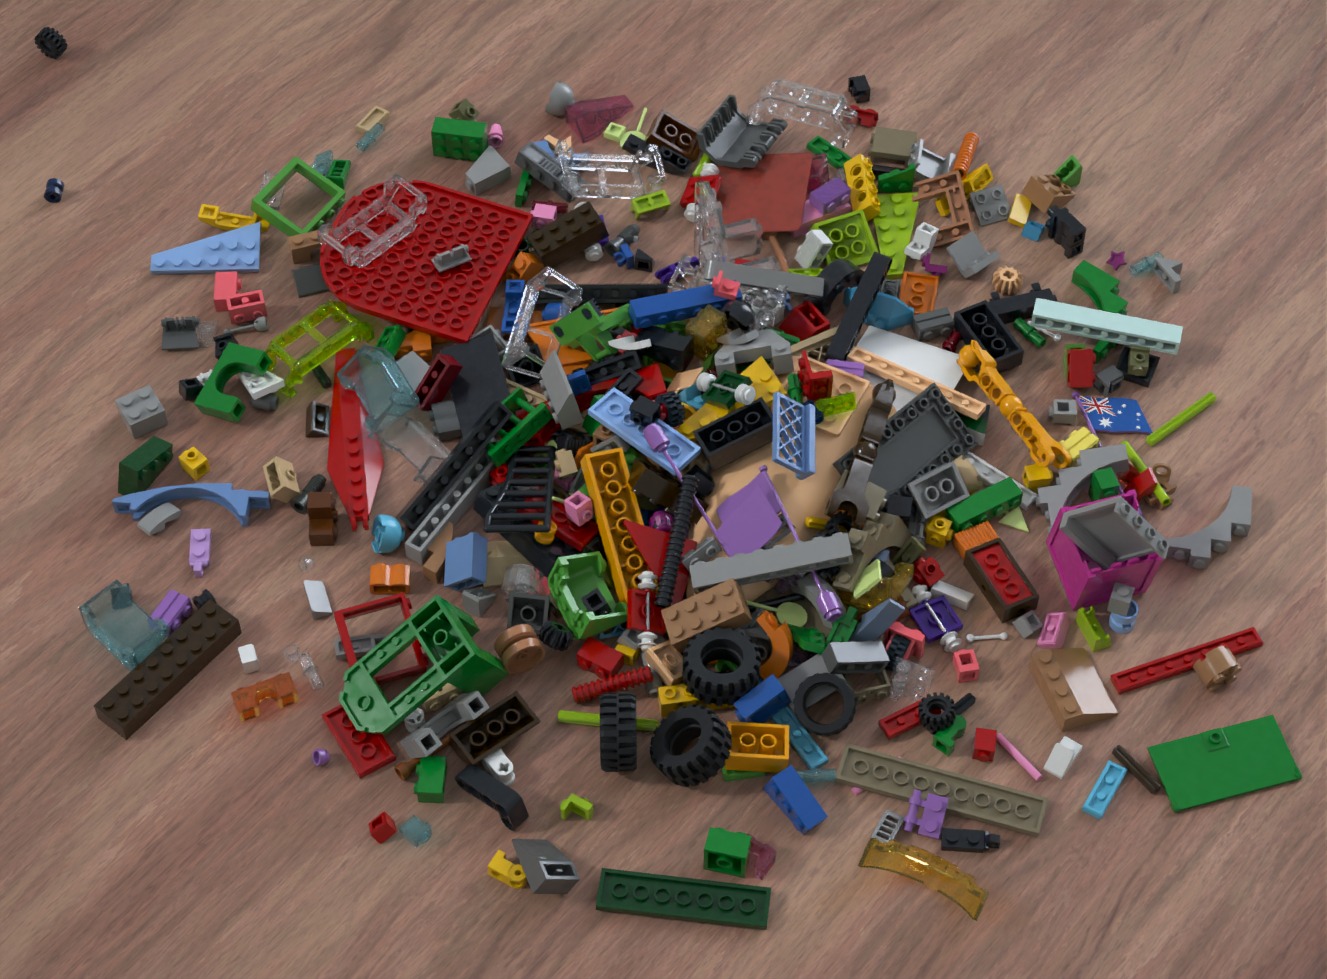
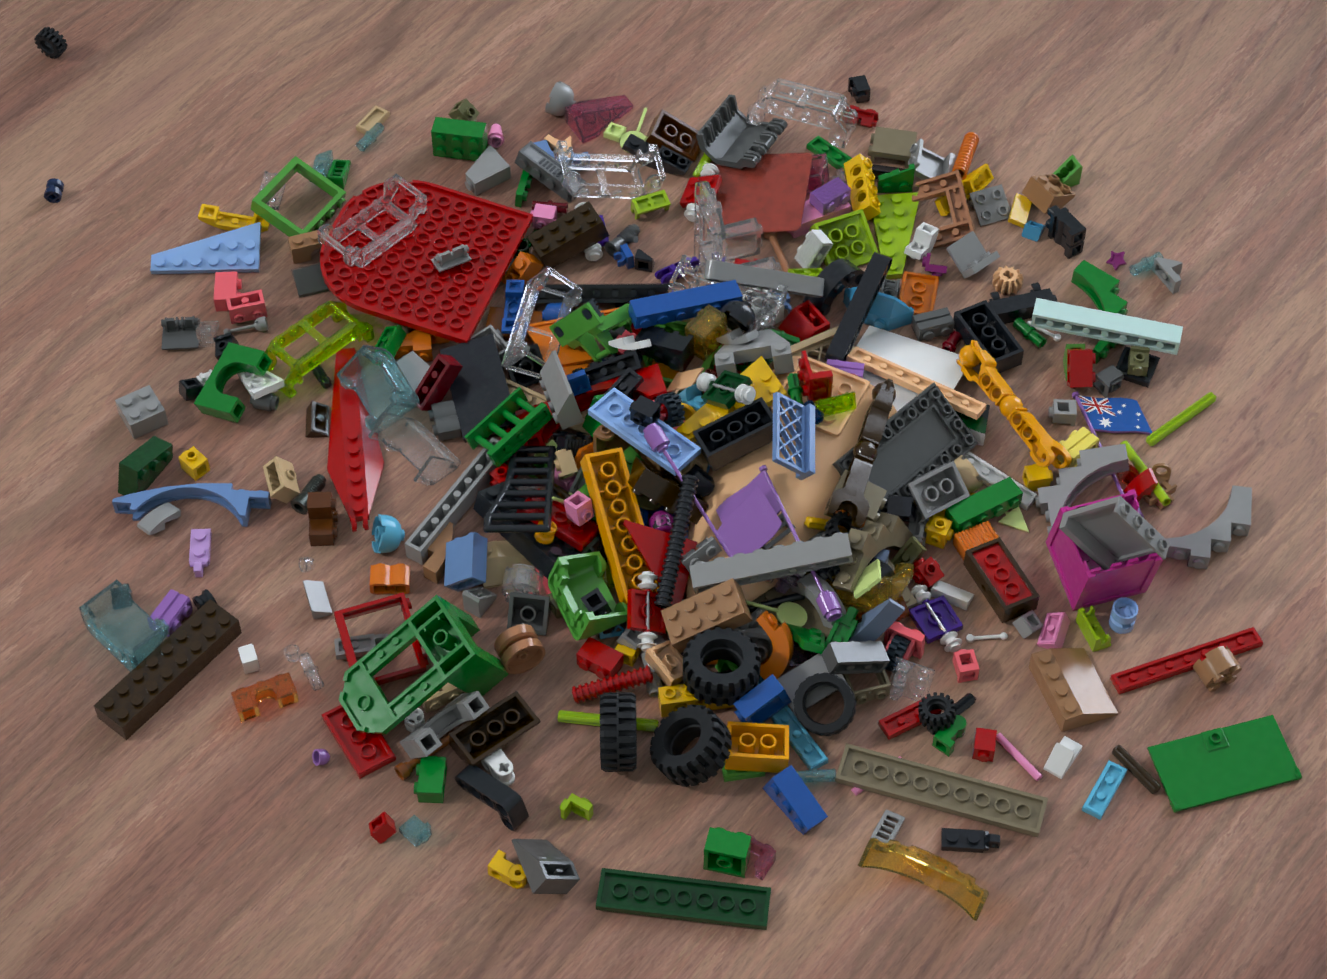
(454, 465): black brick -> none
(556, 635): black gear -> none
(611, 443): light grey slope -> none
(724, 287): coral bracket -> none
(932, 817): medium lavender plate -> none
(1103, 484): green brick -> none
(1120, 599): light grey brick -> none

